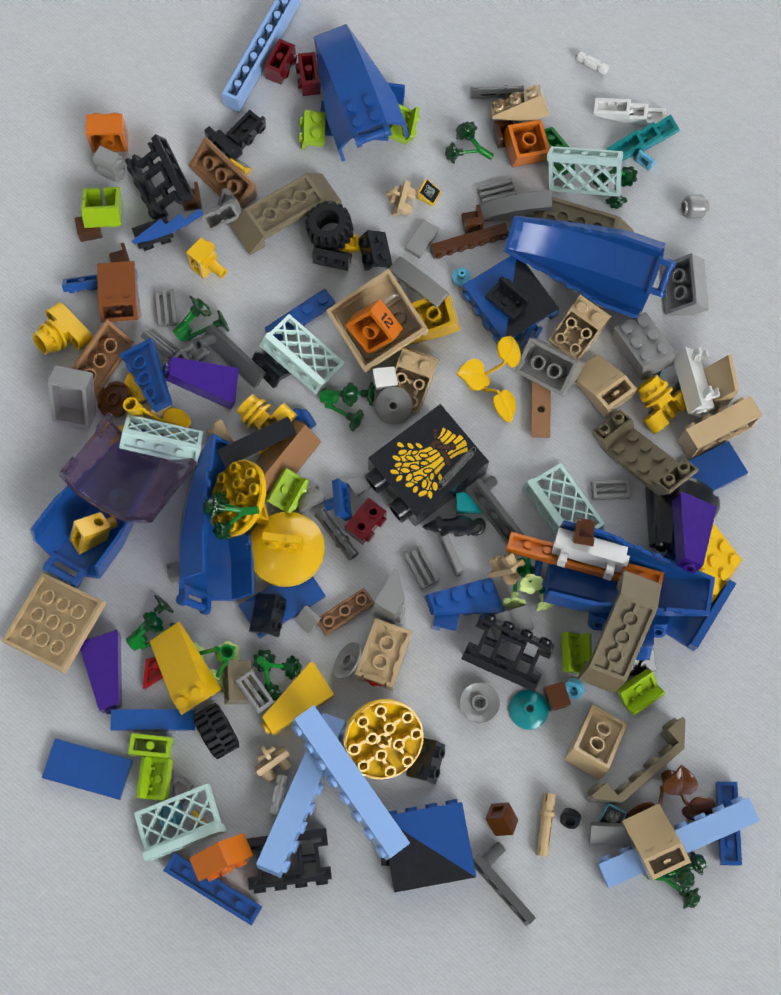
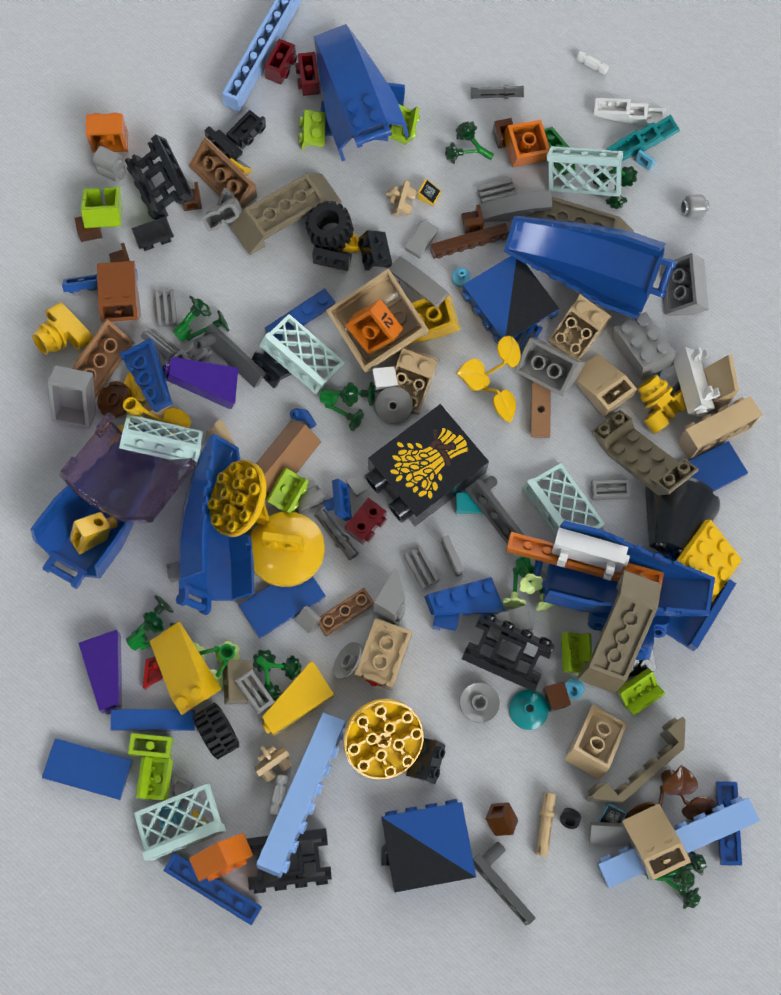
(53, 622): tan plate -> none
(161, 229): blue slope -> none
(203, 259): yellow brick -> none
(219, 503): dark green plant -> none
(255, 413): yellow beam -> none
(257, 441): black slope -> none
(268, 614): black bracket -> none
(350, 783): light blue brick -> none
(456, 467): light grey piece -> none
(458, 526): black animal -> none
(505, 567): tan hips -> none
(508, 298): black bracket -> none
(521, 106): tan slope -> none
(583, 532): reddish brown panel -> none
(692, 530): dark purple slope -> none

